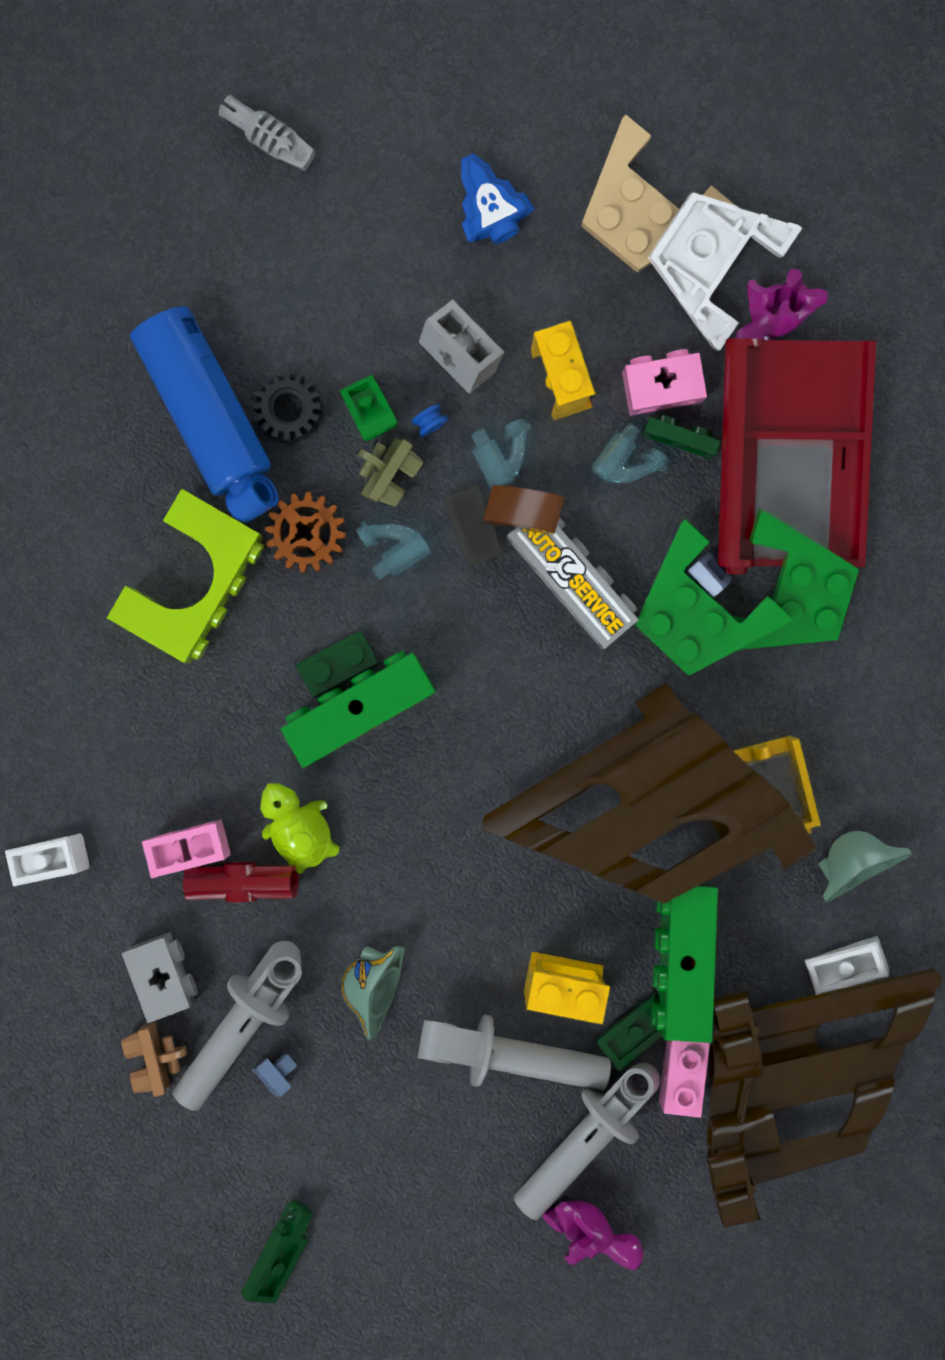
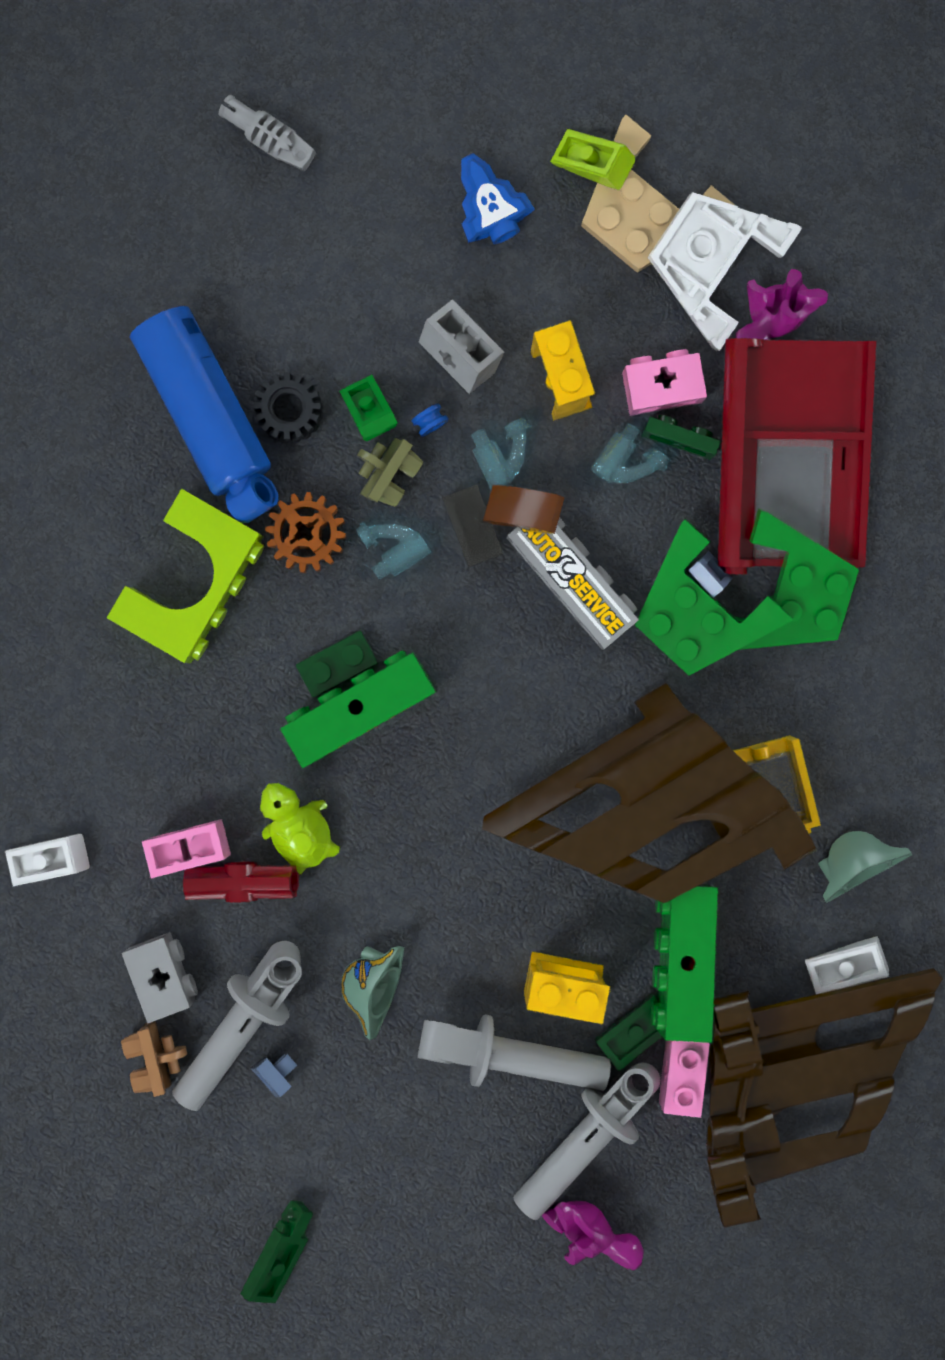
(594, 158): none -> lime slope

